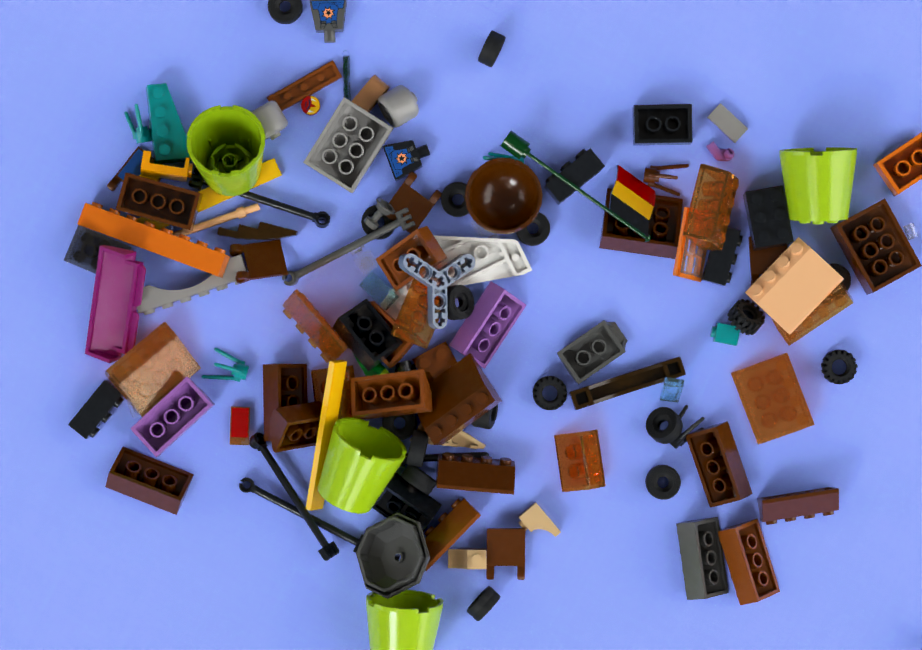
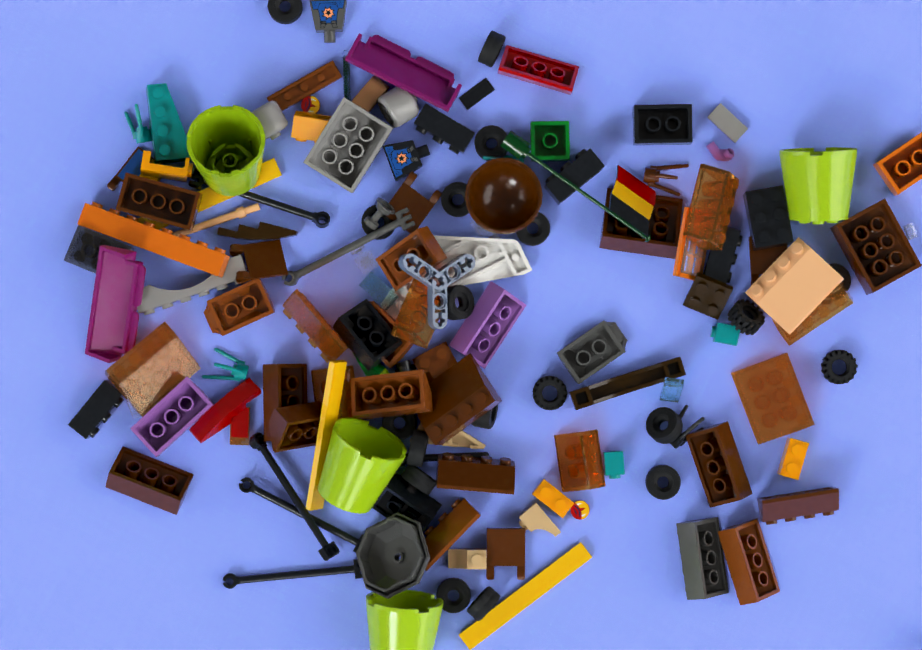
(221, 412): none -> red slope
(238, 307): none -> dark orange slope
(293, 574): none -> black hinge
(308, 125): none -> light orange brick
(396, 66): none -> magenta slope
(443, 129): none -> black brick
(464, 595): none -> black tyre
(476, 93): none -> black sticker
(484, 135): none -> black tyre
(525, 595): none -> yellow tile
(538, 70): none -> red slope
(550, 140): none -> green brick
(552, 498): none -> light orange brick
(580, 509): none -> tile
(613, 464): none -> teal brick
(707, 295): none -> dark brown plate
(792, 458): none -> light orange brick

